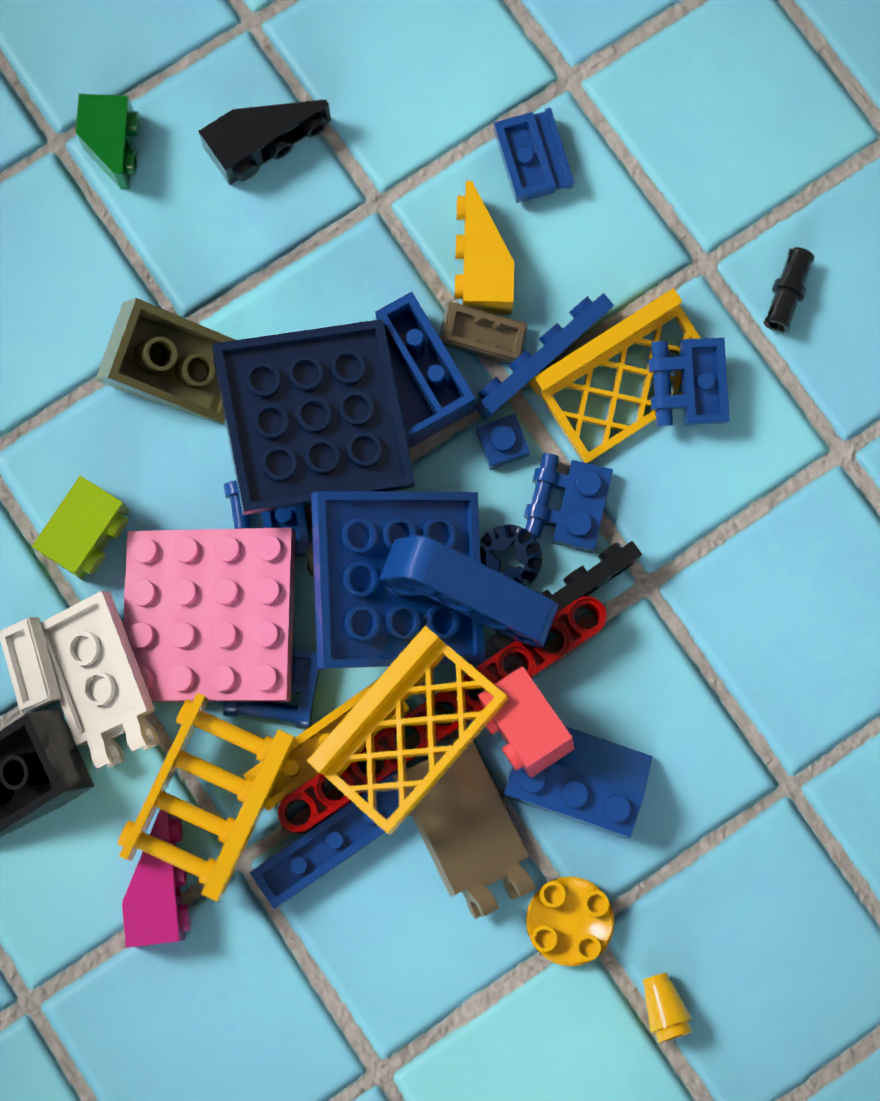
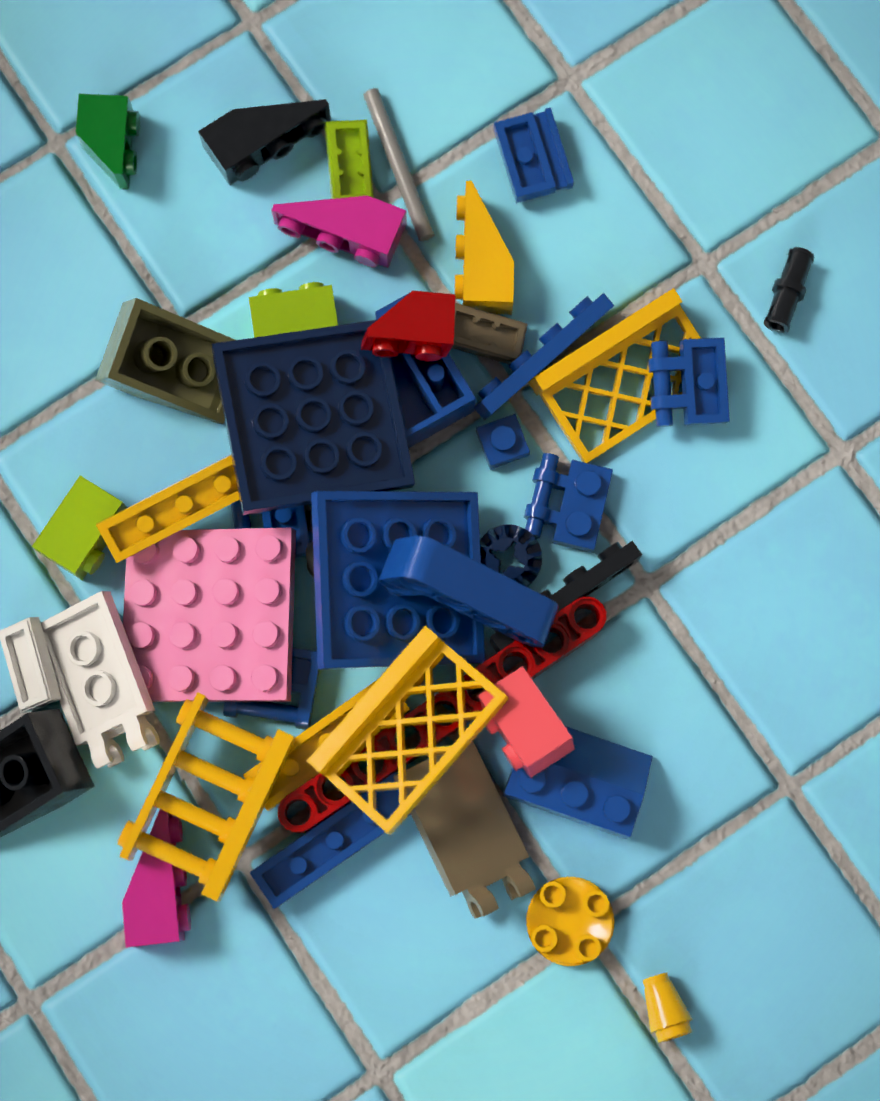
(170, 509): none -> yellow plate
(293, 310): none -> lime brick
(348, 158): none -> lime plate
(349, 224): none -> dark pink slope
(398, 164): none -> light grey bar
(415, 325): none -> red slope

